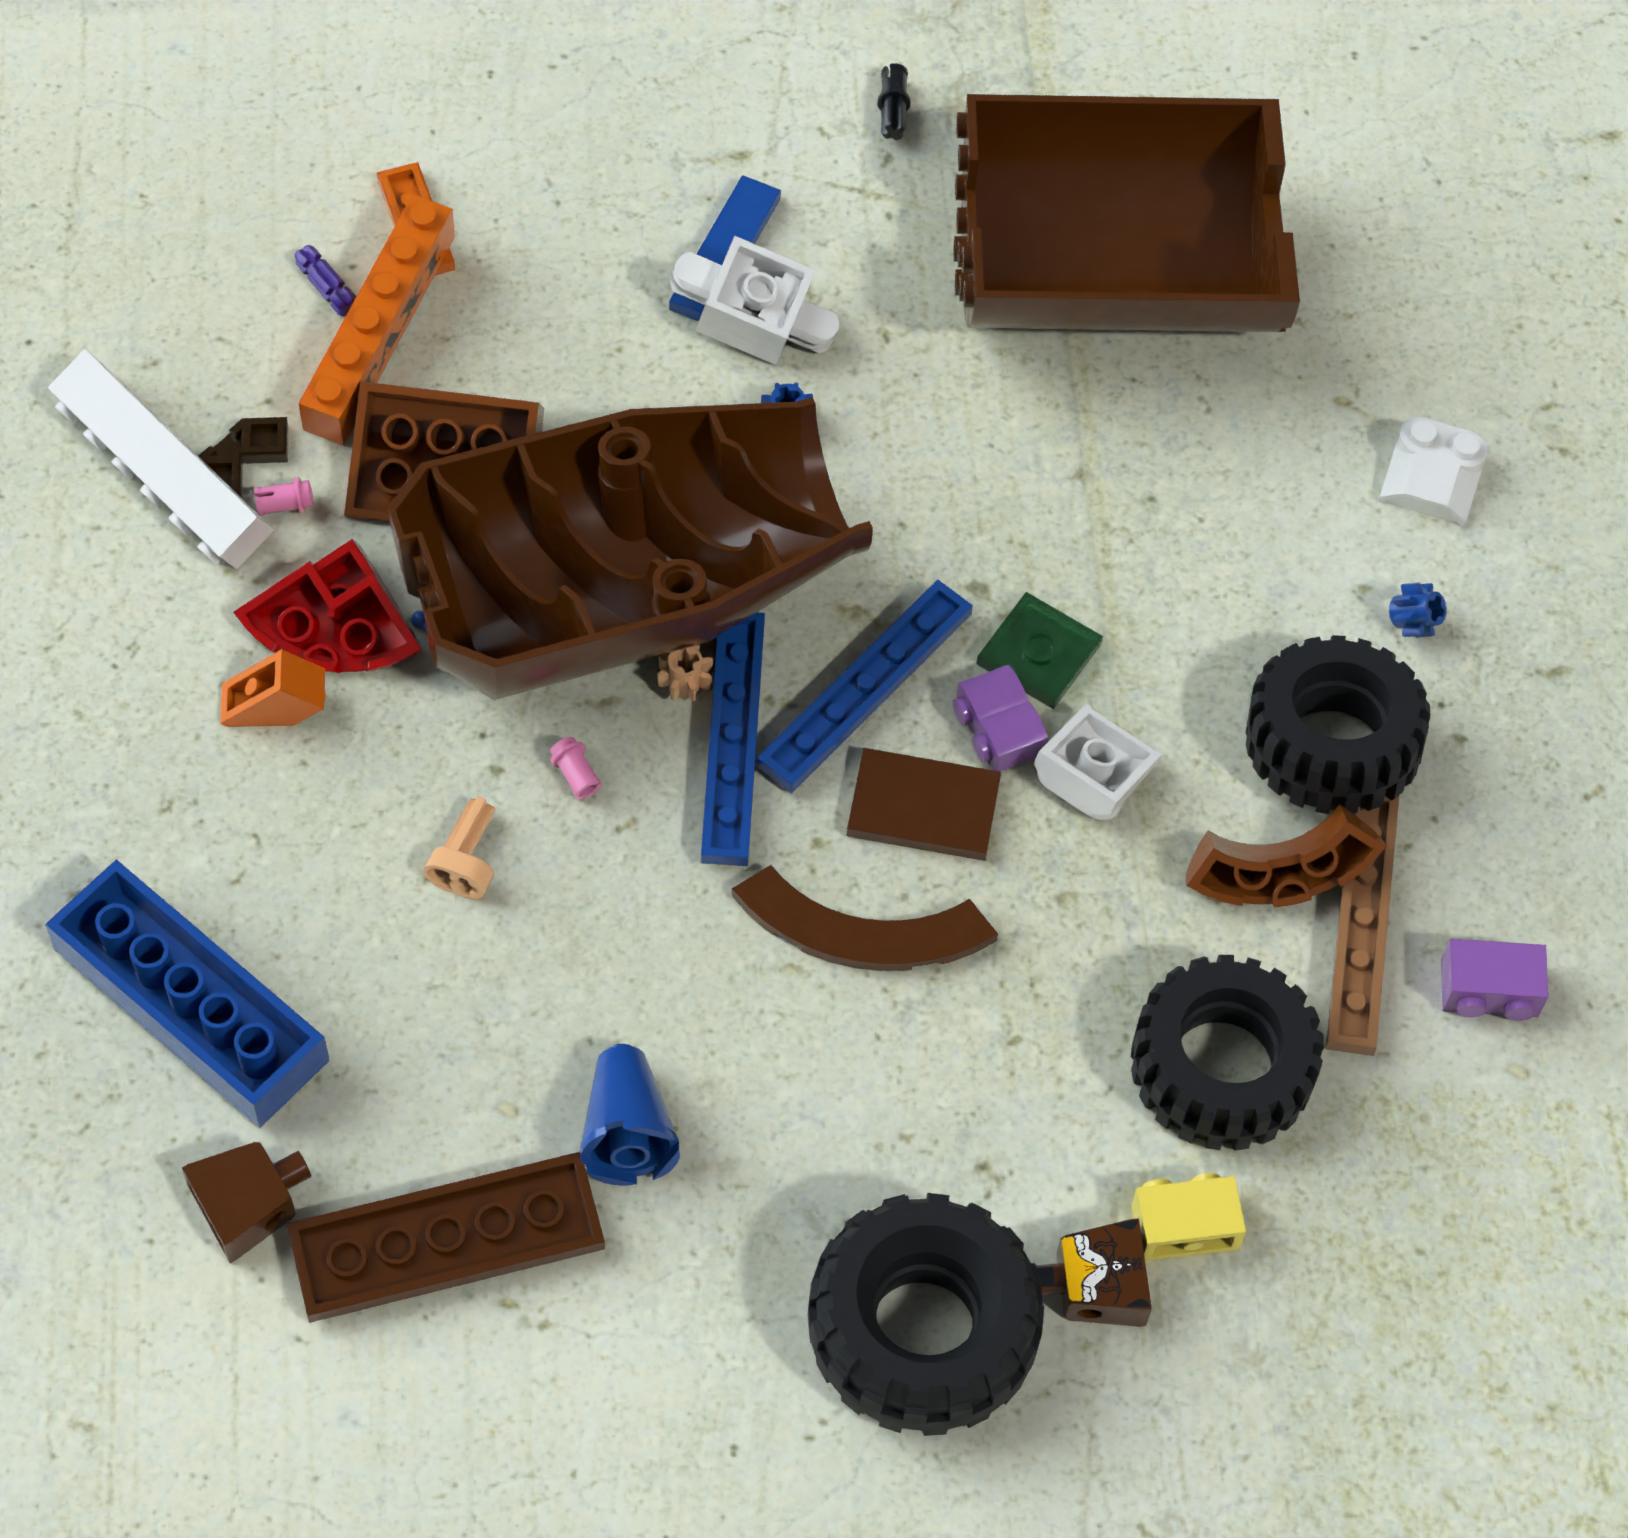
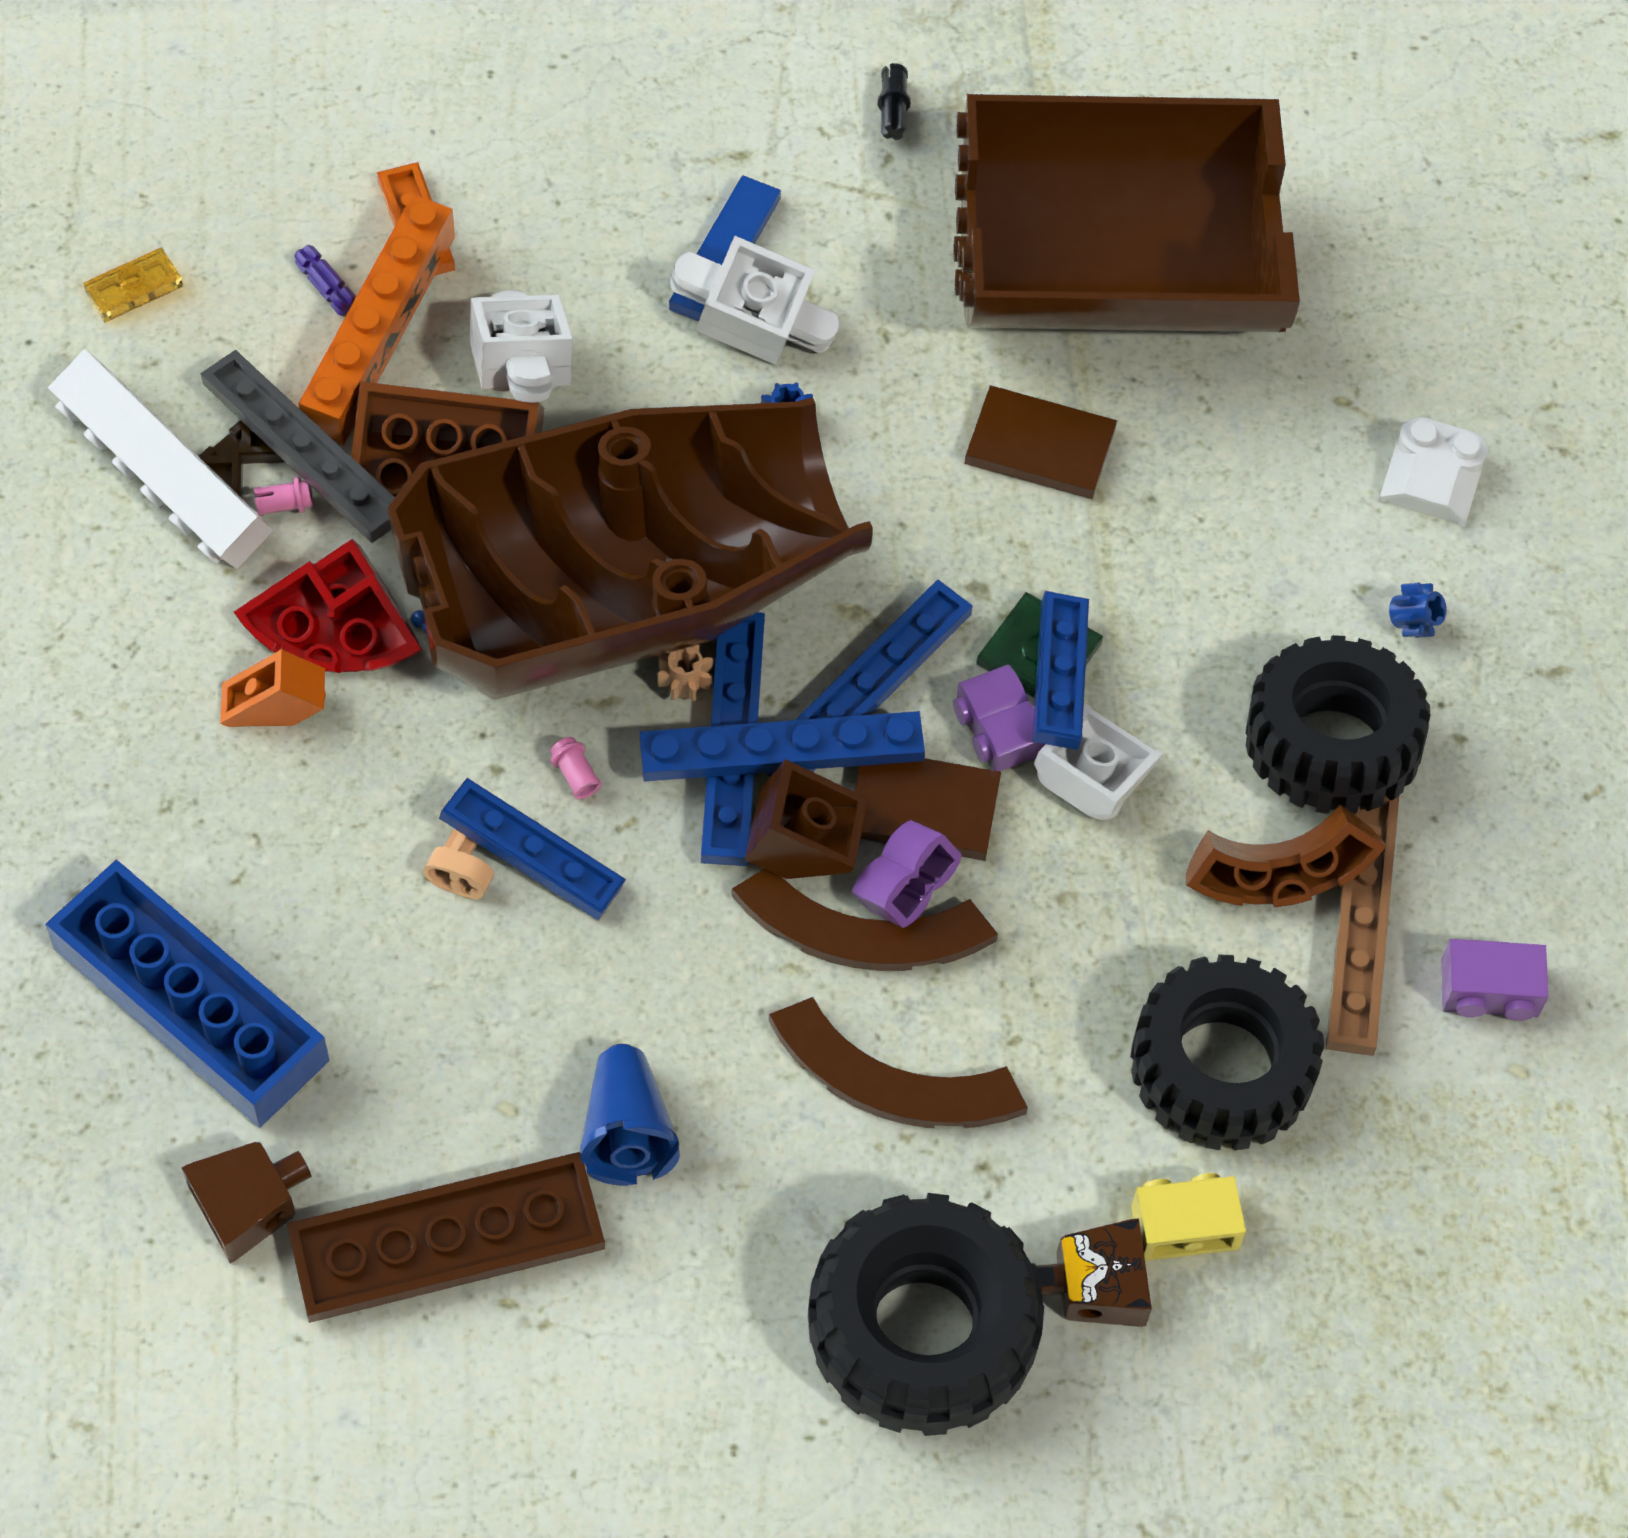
(133, 284): none -> clear yellow plate
(301, 444): none -> dark grey plate
(521, 344): none -> white brick
(532, 848): none -> blue tile
(765, 745): none -> blue plate
(805, 825): none -> reddish brown slope
(888, 1090): none -> reddish brown tile
(906, 874): none -> medium lavender brick
(1041, 442): none -> reddish brown tile
(1061, 670): none -> blue tile

